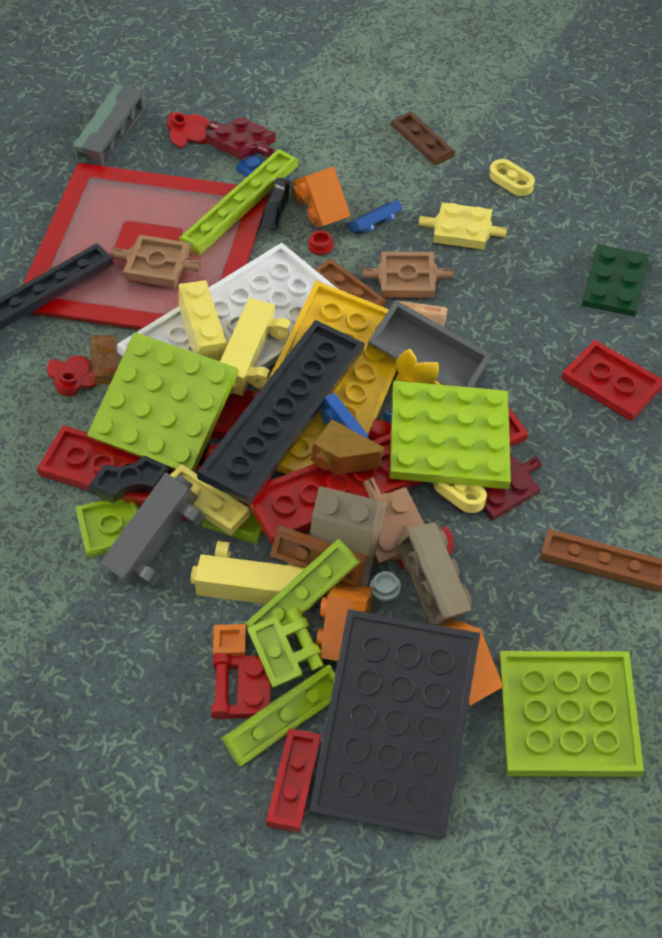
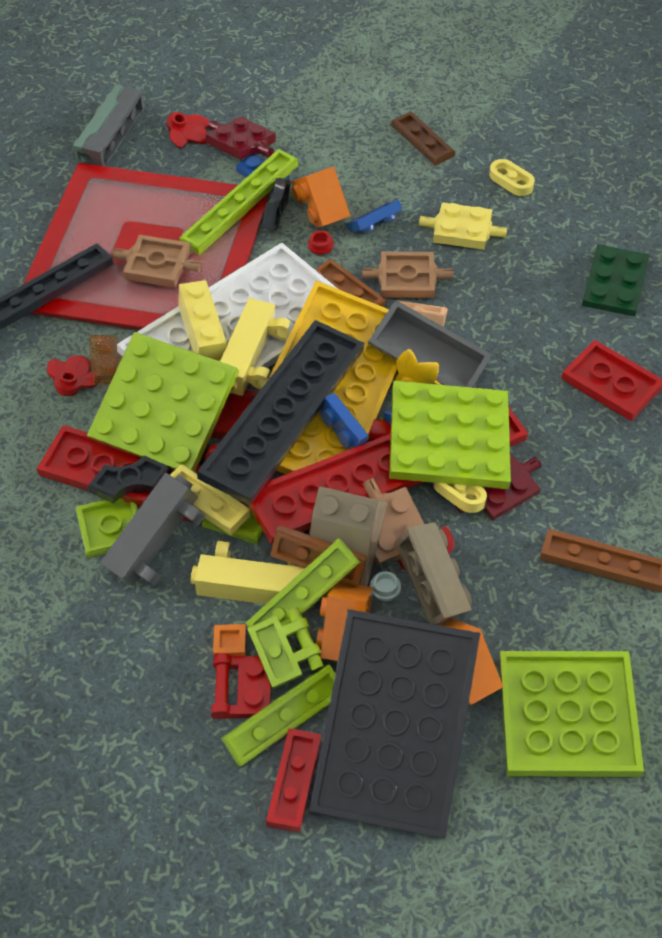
(345, 451): pearl gold slope -> none

